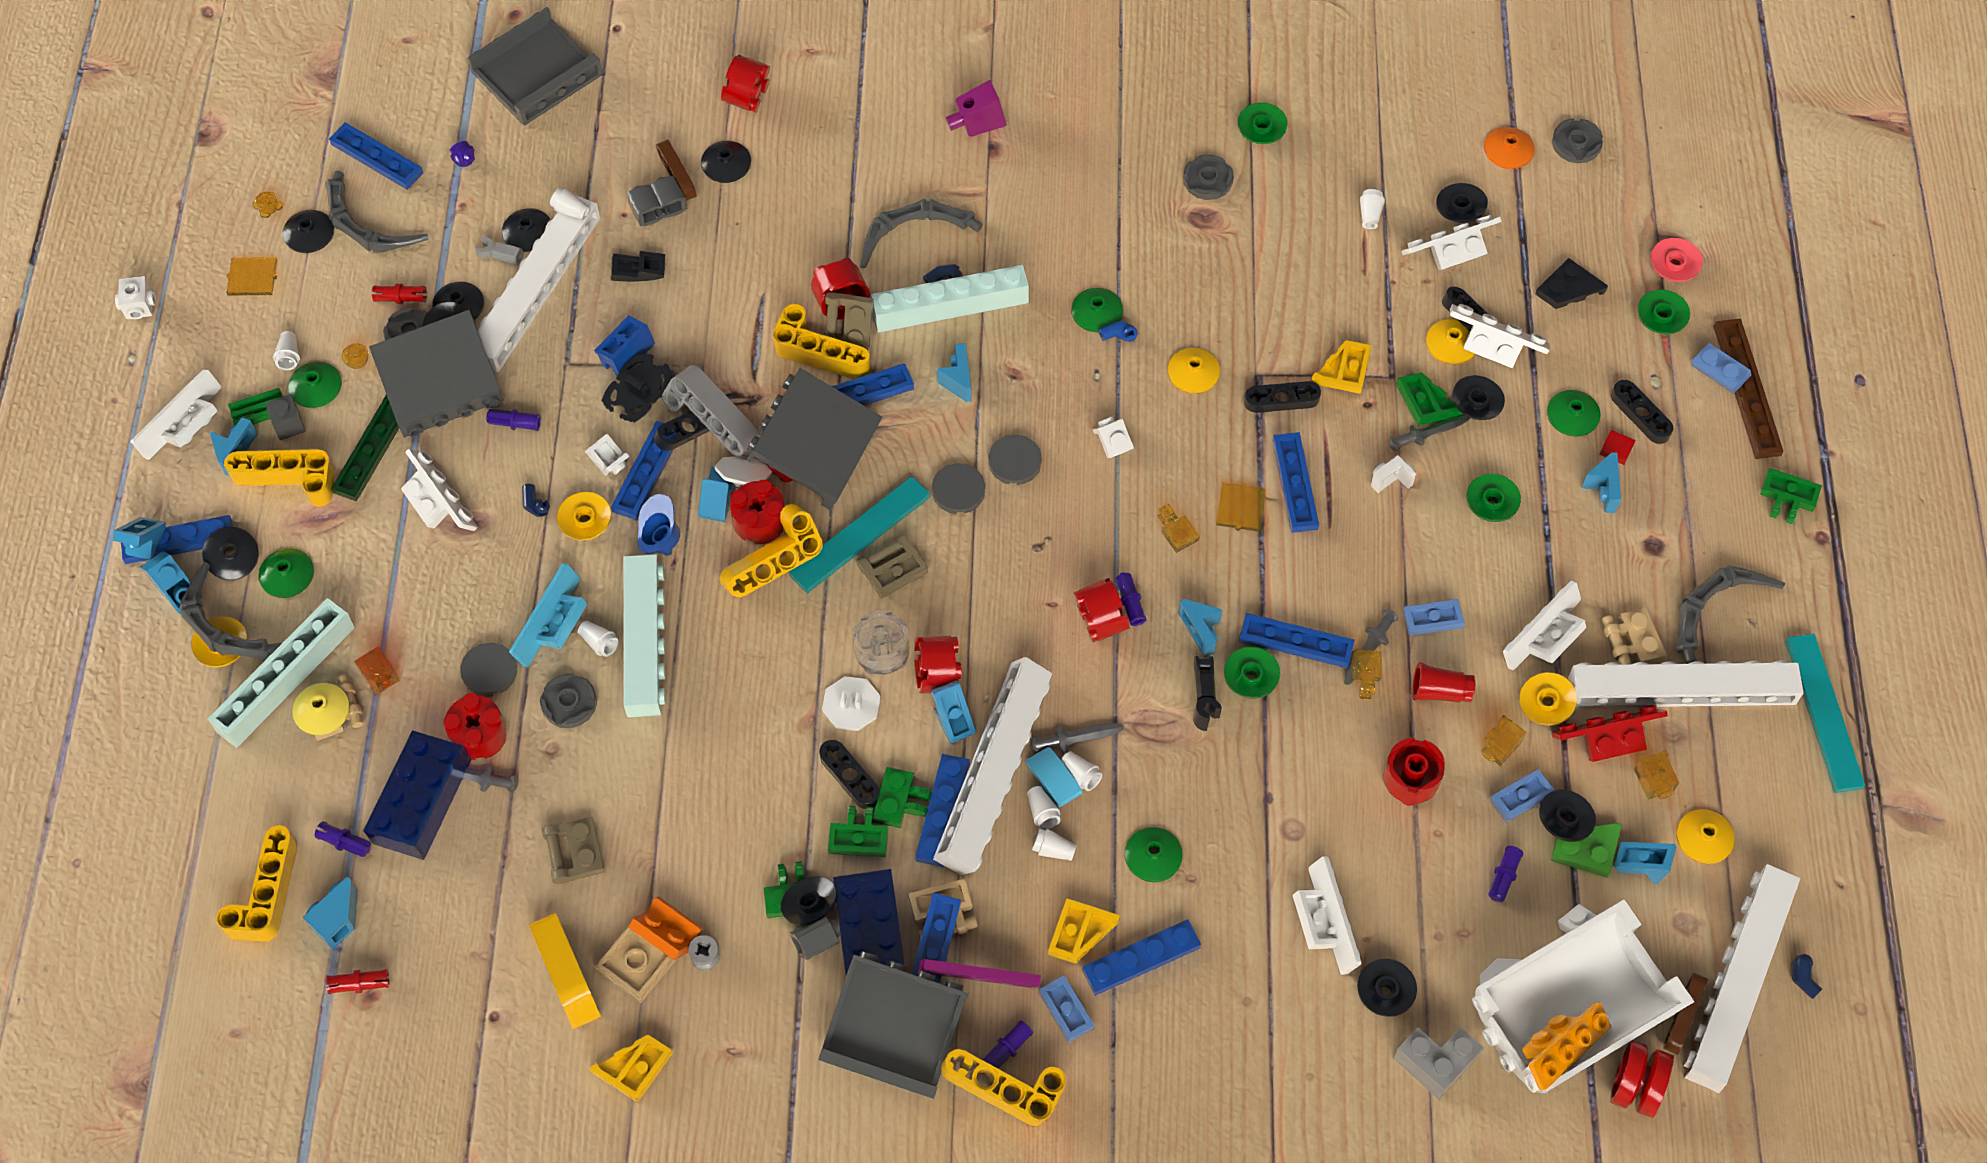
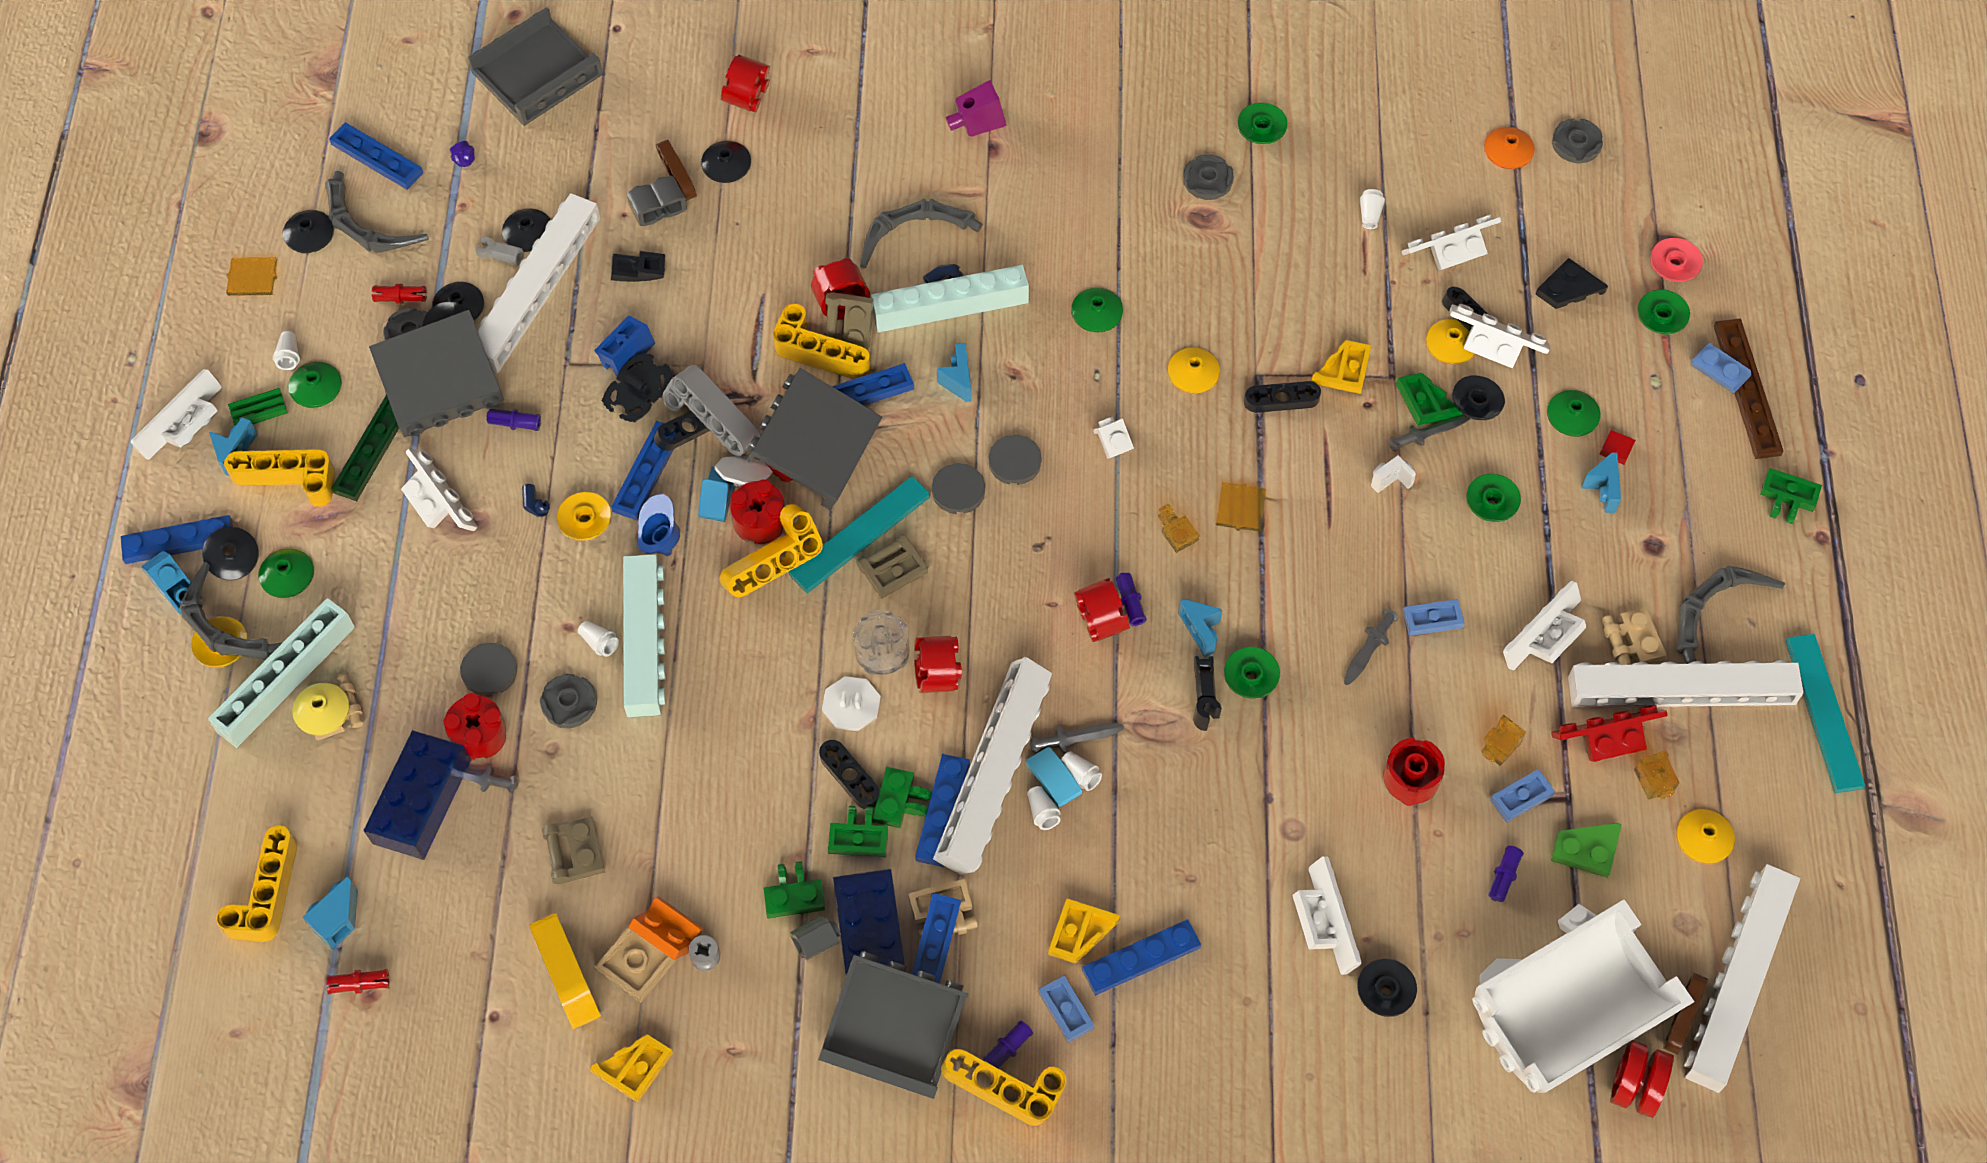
(135, 297): white brick -> none
(140, 536): dark azure slope -> none
(267, 204): clear yellow plate -> none
(285, 417): dark grey brick -> none
(343, 839): dark purple axle -> none
(358, 360): clear yellow plate -> none
(377, 670): clear orange brick -> none
(551, 618): medium azure bracket -> none
(569, 204): white cone -> none
(607, 456): white bracket -> none
(808, 900): black dish -> none
(953, 712): dark azure slope -> none
(979, 973): magenta tile -> none
(1053, 845): white cone -> none
(1120, 330): blue arm -> none
(1153, 866): green dish -> none
(1295, 482): blue plate -> none
(1296, 640): blue plate -> none
(1367, 669): clear yellow plate -> none
(1438, 1066): light grey brick -> none
(1442, 684): red plant -> none
(1461, 202): black dish -> none
(1548, 687): yellow dish -> none
(1564, 1043): light orange bracket -> none
(1572, 808): black dish -> none
(1644, 423): black beam -> none
(1645, 858): dark azure slope -> none
(1801, 975): dark blue arm -> none

